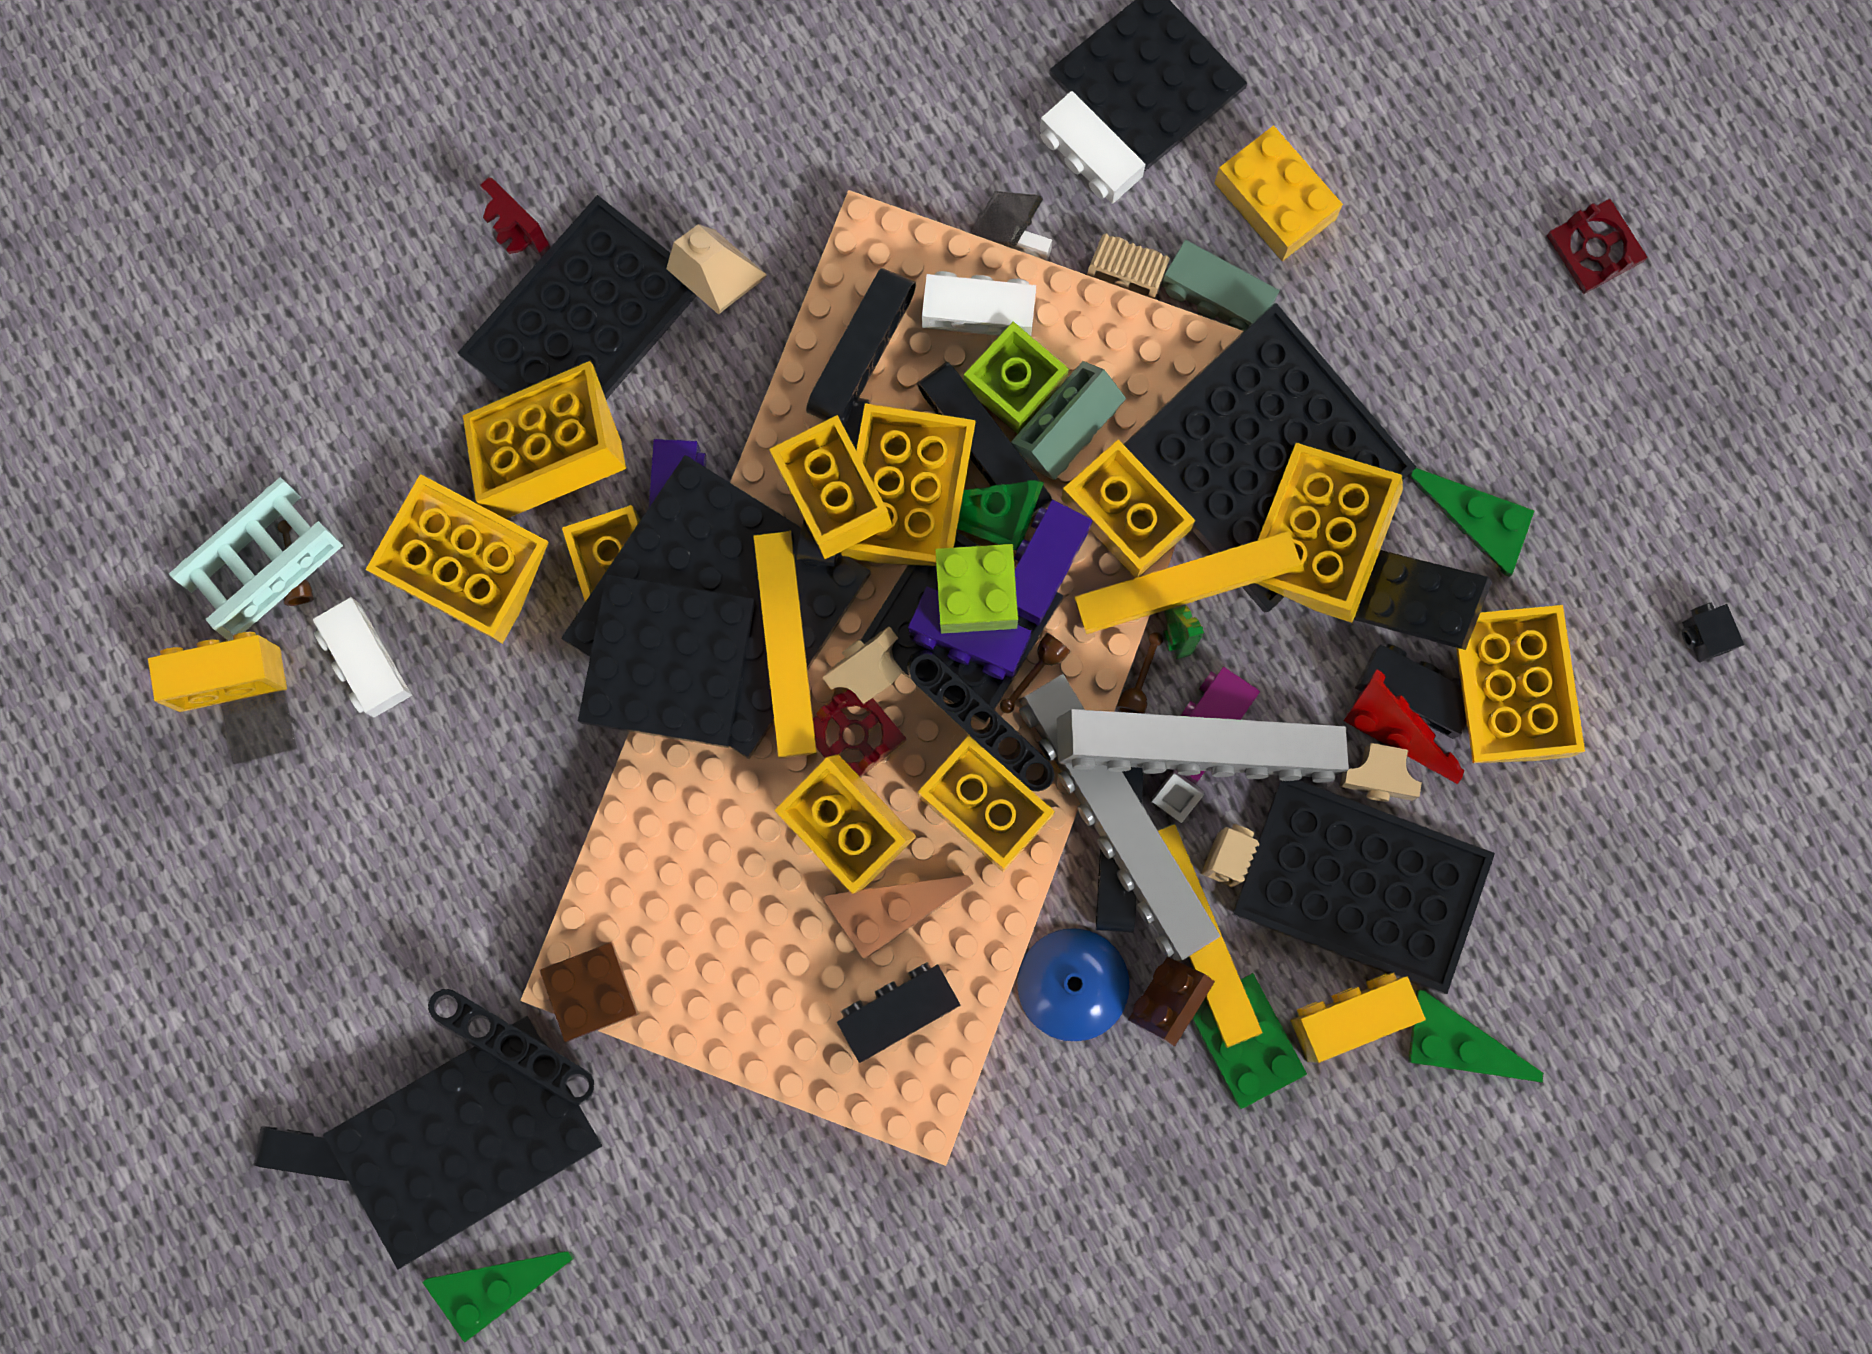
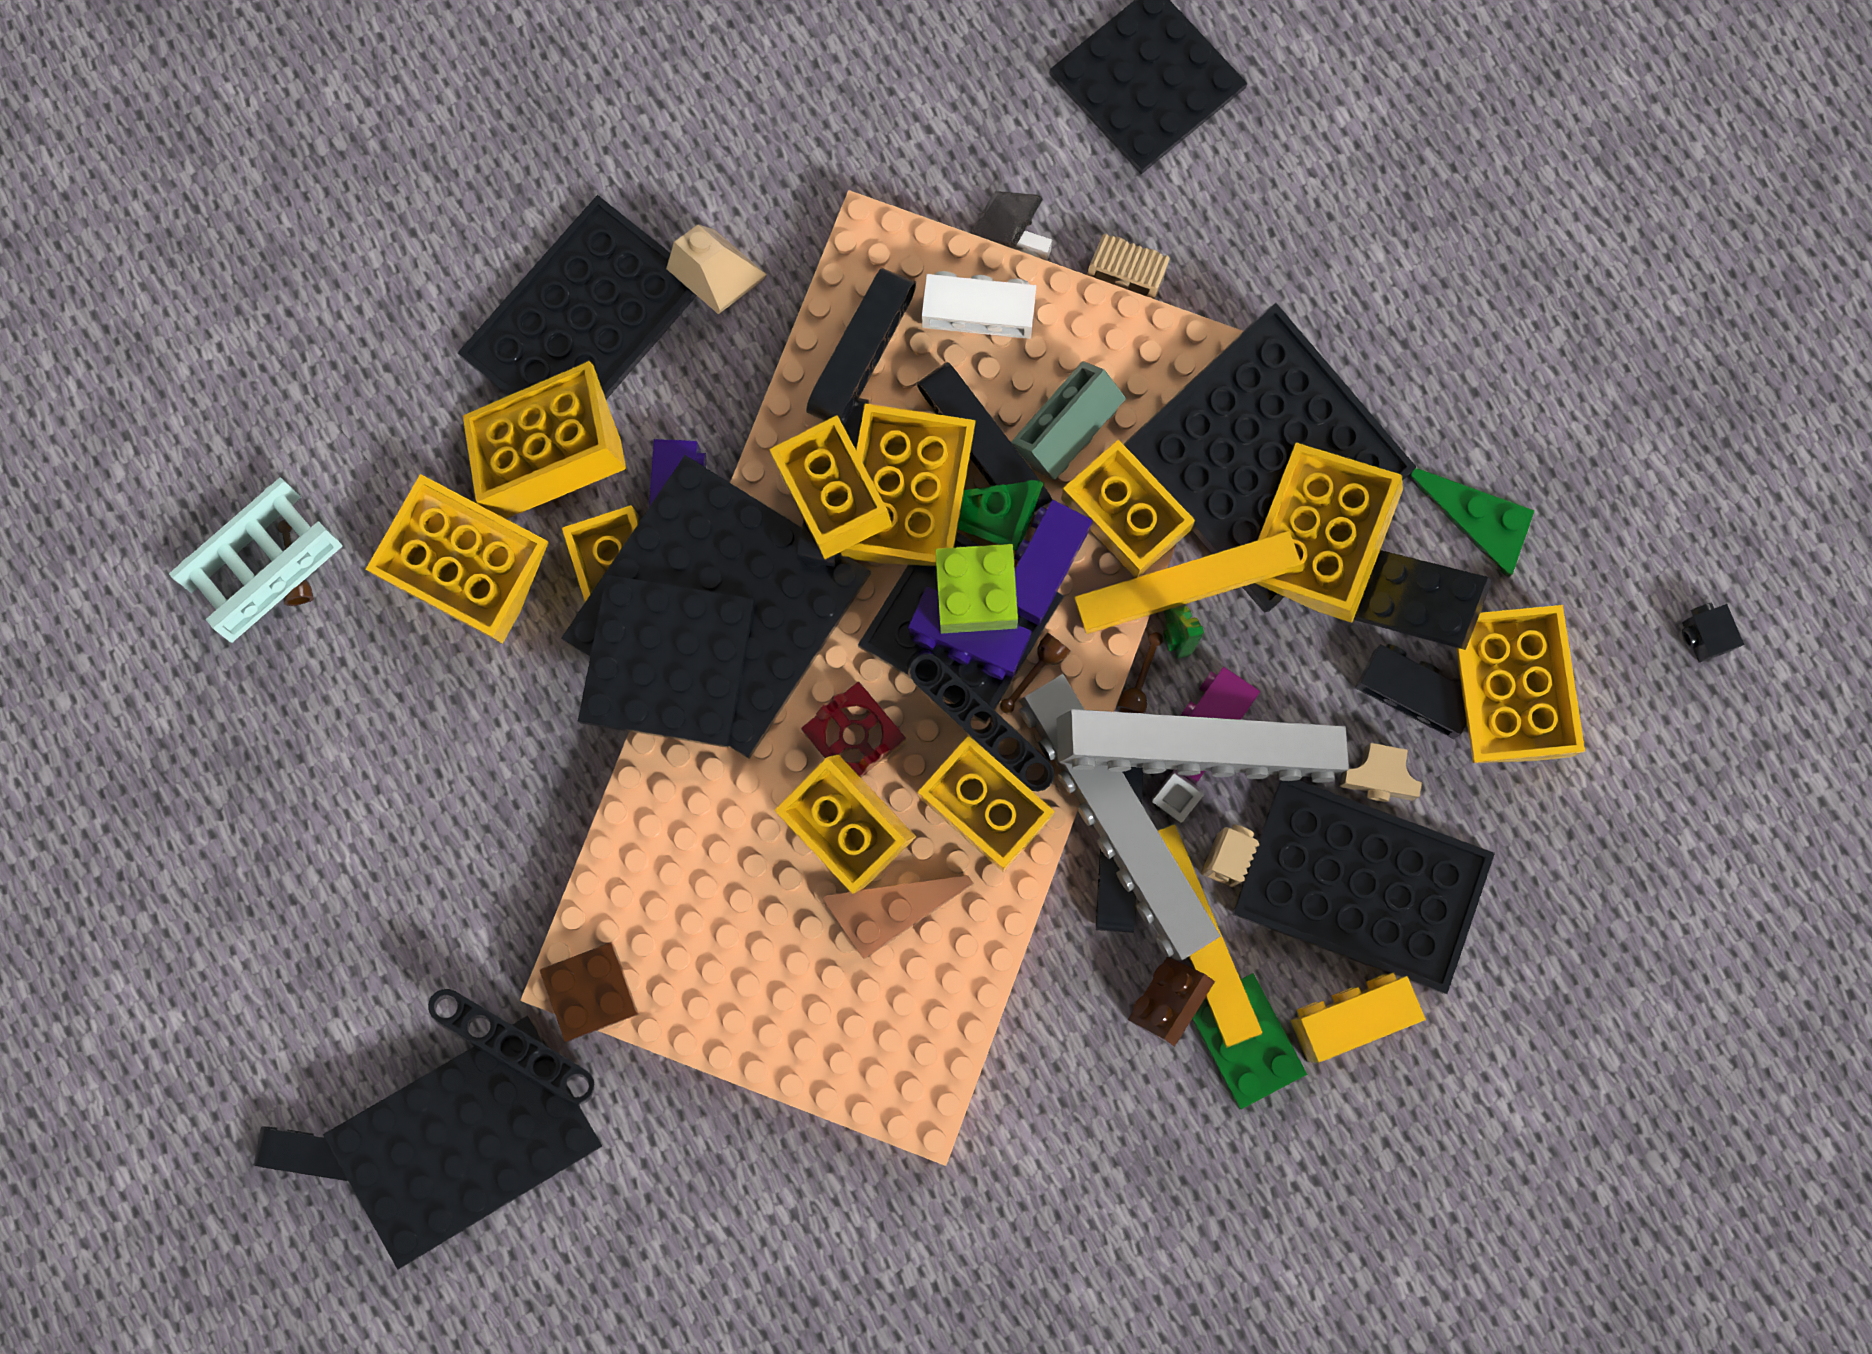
(216, 672): yellow brick -> none
(259, 727): clear smoke piece -> none
(360, 658): white brick -> none
(483, 1294): green wing -> none
(513, 221): dark red piece -> none
(785, 645): yellow tile -> none
(866, 667): tan brick -> none
(897, 1011): black brick -> none
(1015, 377): lime brick -> none
(1045, 989): blue dish -> none
(1091, 148): white brick -> none
(1217, 287): sand green brick -> none
(1278, 193): yellow brick -> none
(1396, 725): red wing -> none
(1457, 1044): green wing -> none
(1607, 213): dark red piece -> none

